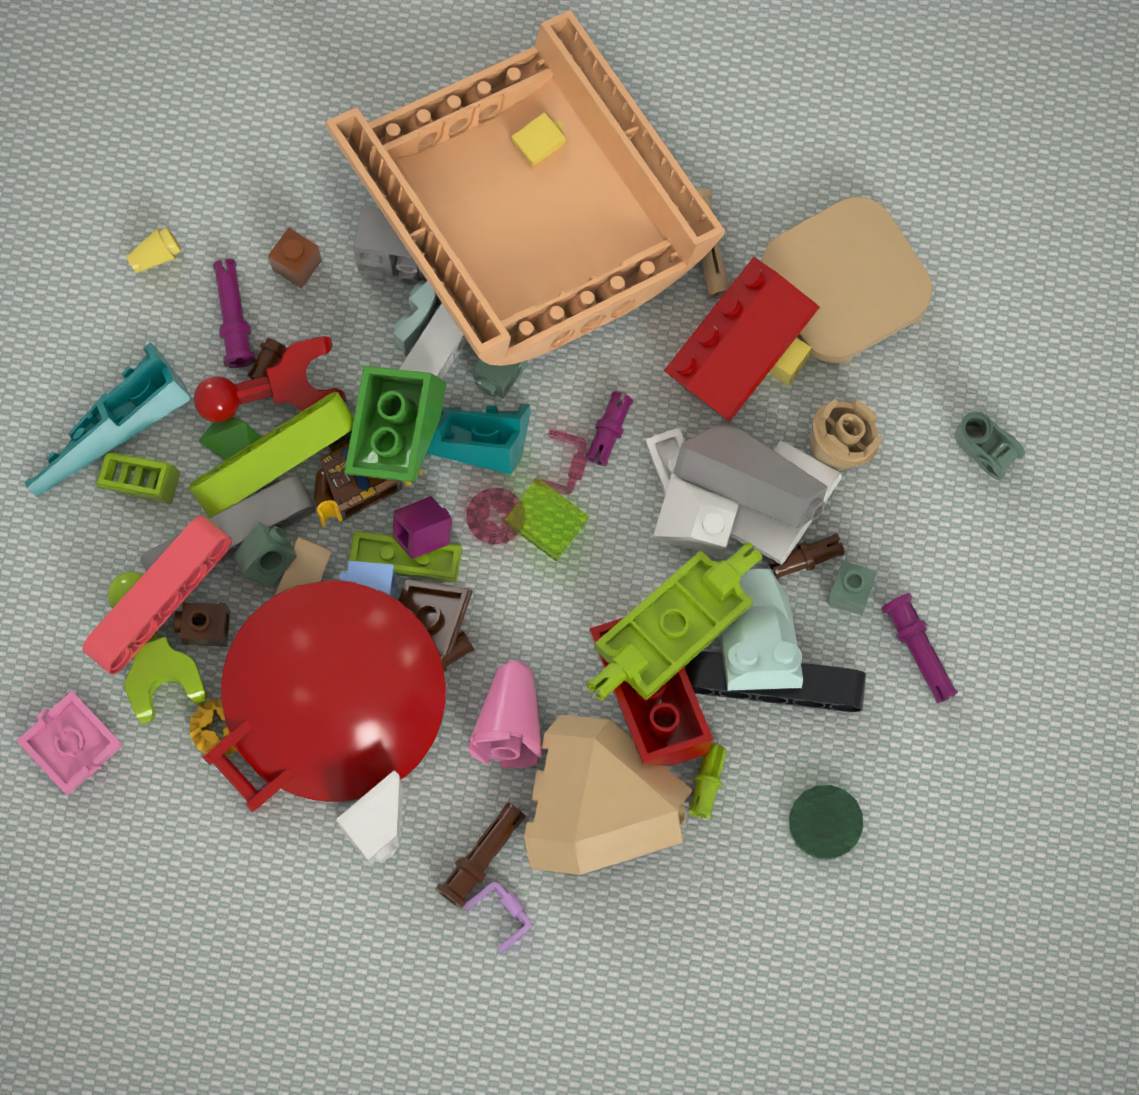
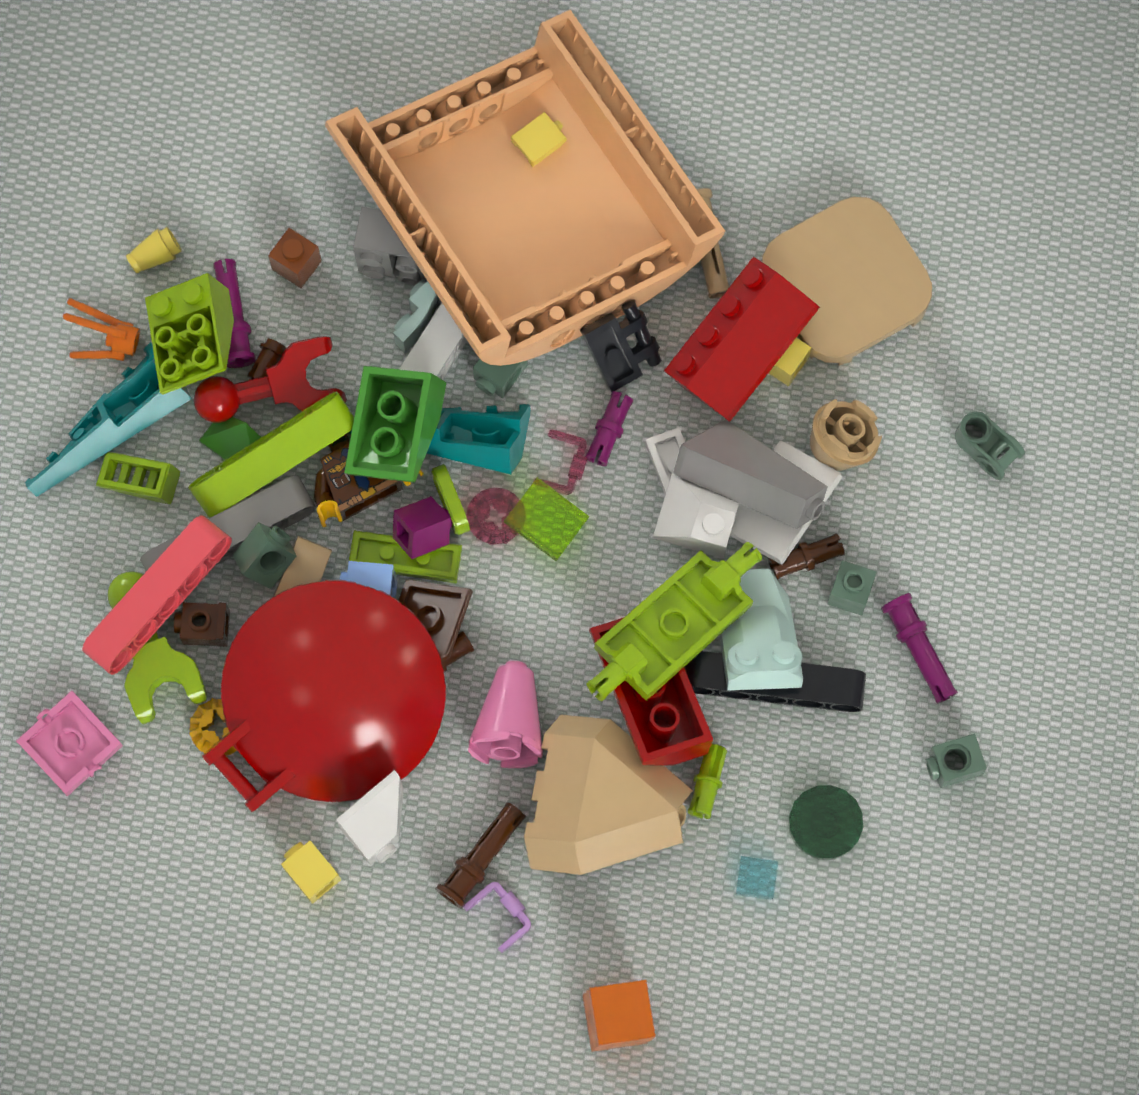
(120, 335): none -> orange plant
(190, 331): none -> lime slope
(310, 870): none -> light yellow brick
(450, 499): none -> lime tile
(611, 350): none -> black plate
(618, 1015): none -> orange head
(756, 878): none -> clear light blue plate
(970, 753): none -> sand green brick

